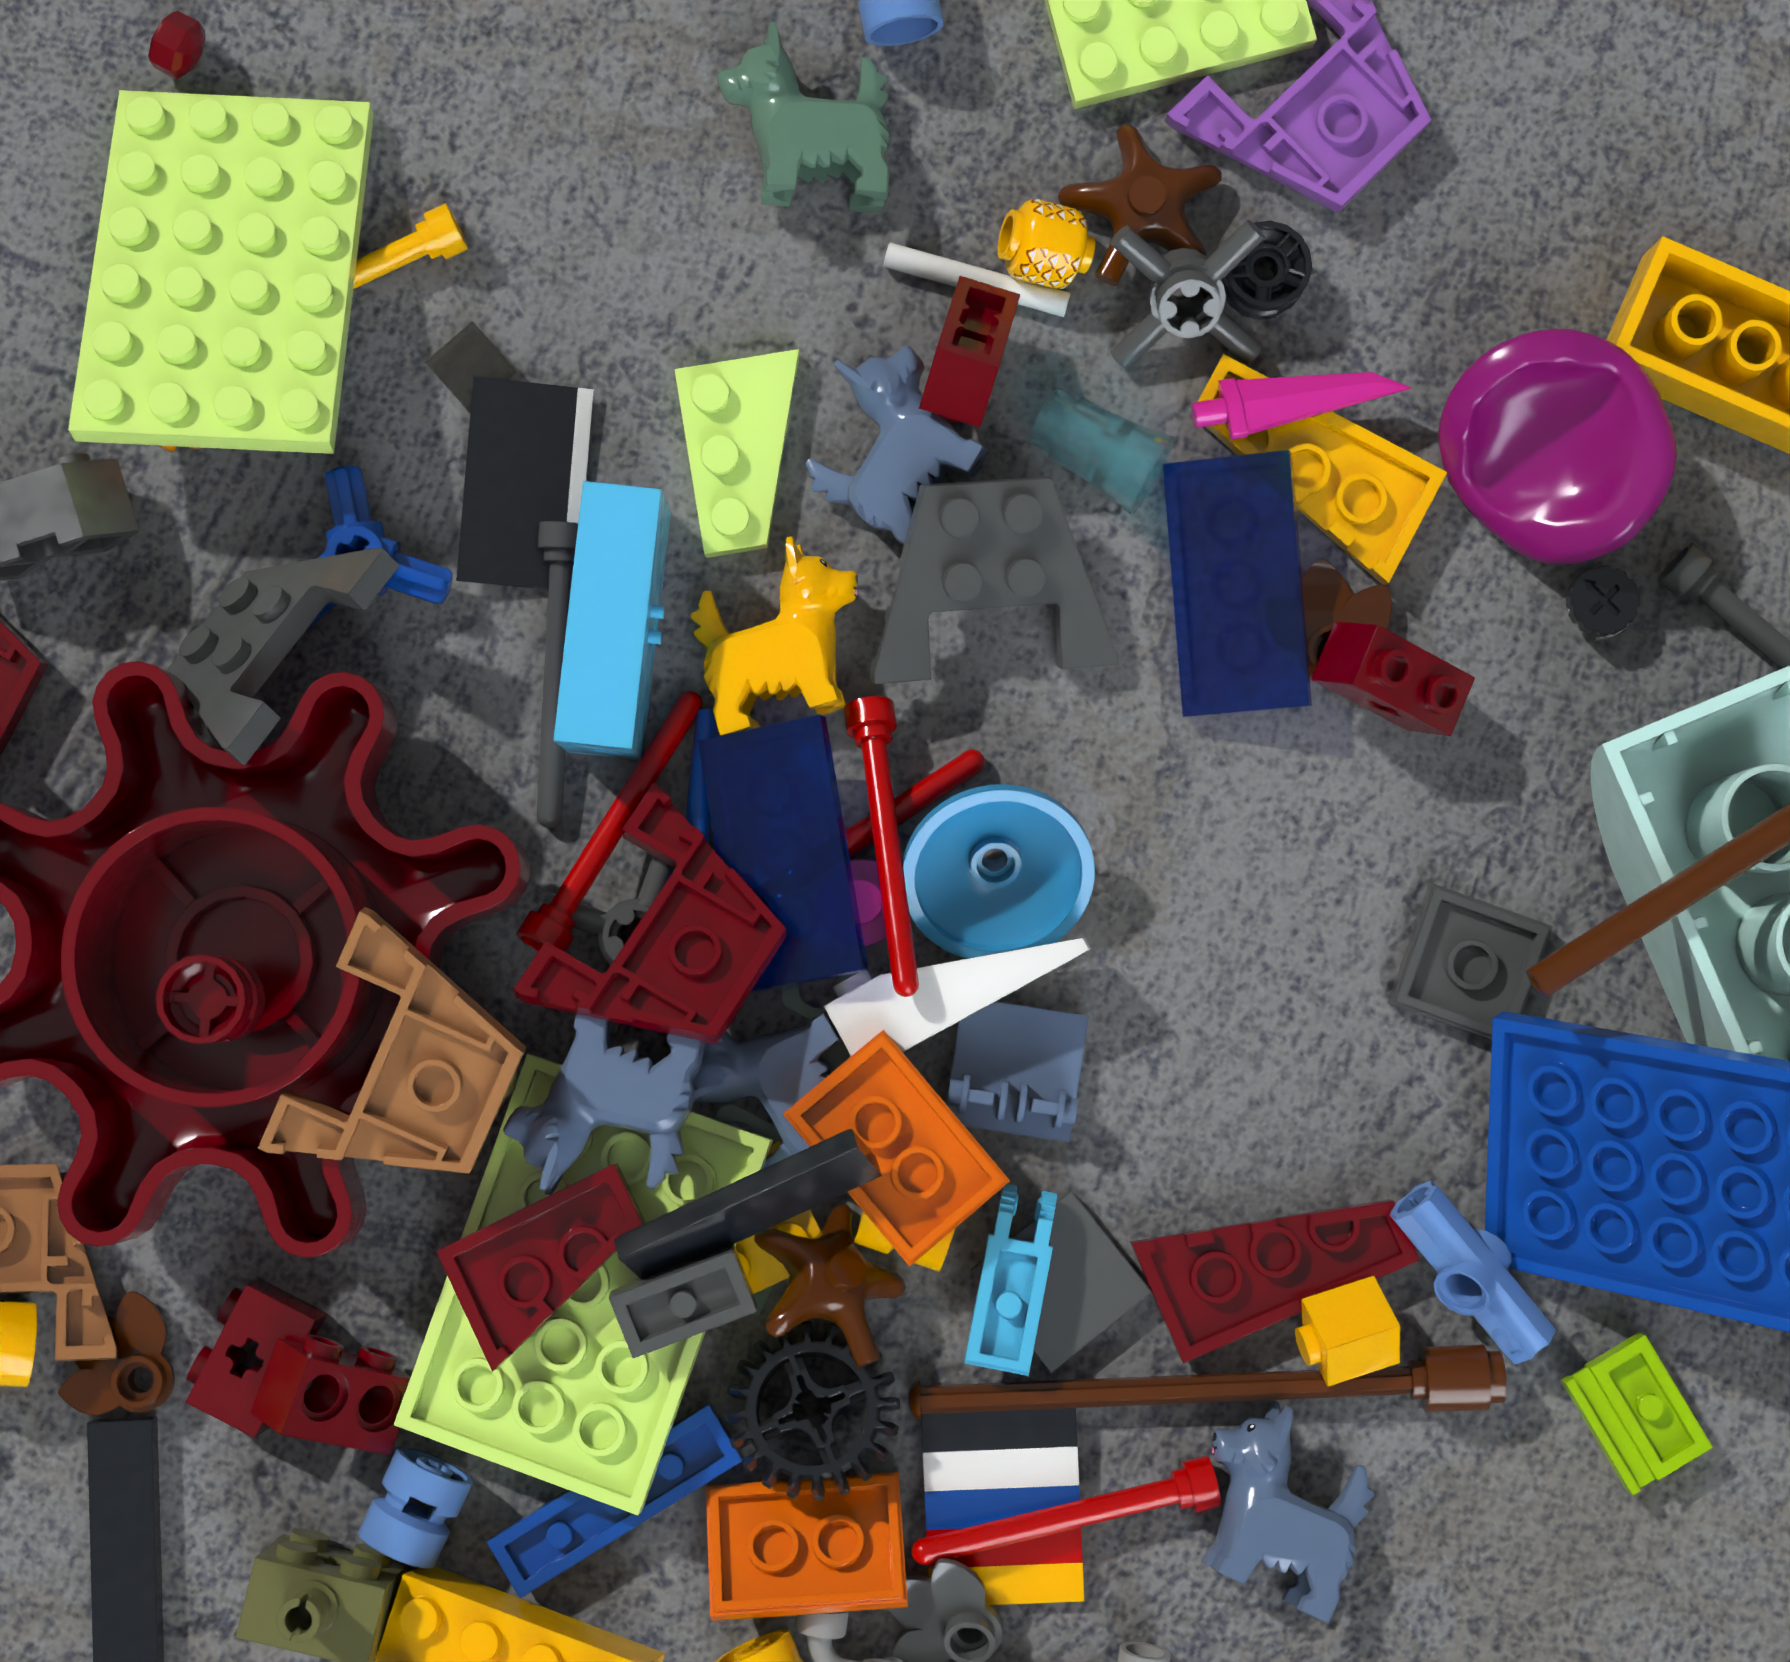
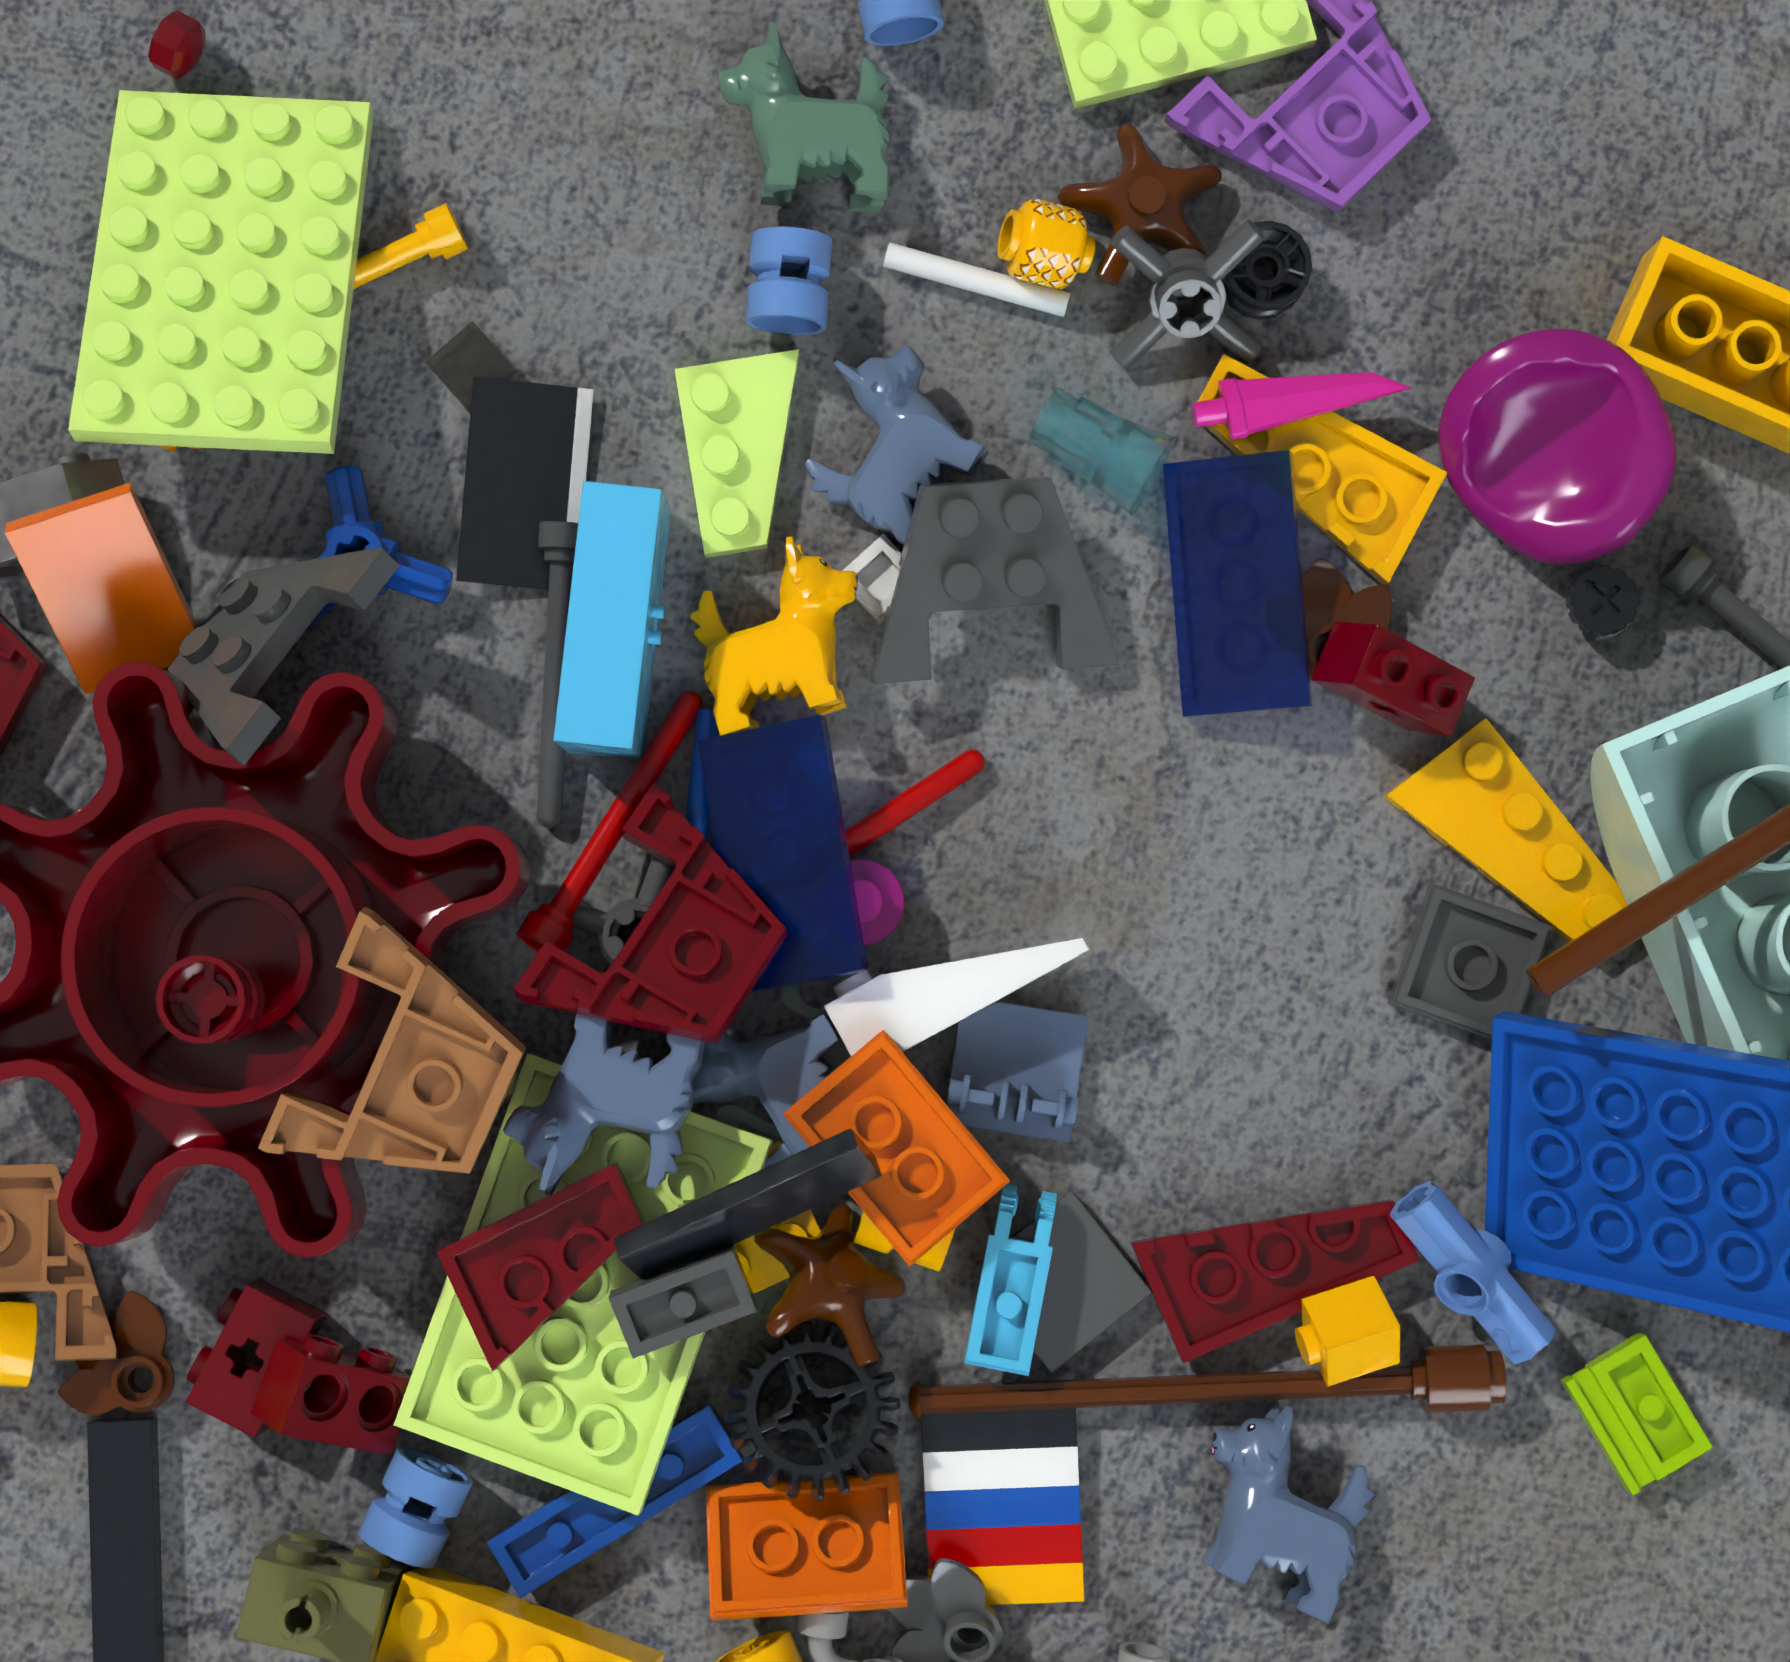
(103, 583): none -> orange tile
(789, 303): none -> medium blue wheel
(871, 725): red piece -> none
(877, 576): none -> white tile
(969, 351): dark red brick -> none
(1002, 903): dark azure dish -> none
(1190, 1486): red piece -> none
(1508, 827): none -> yellow wing

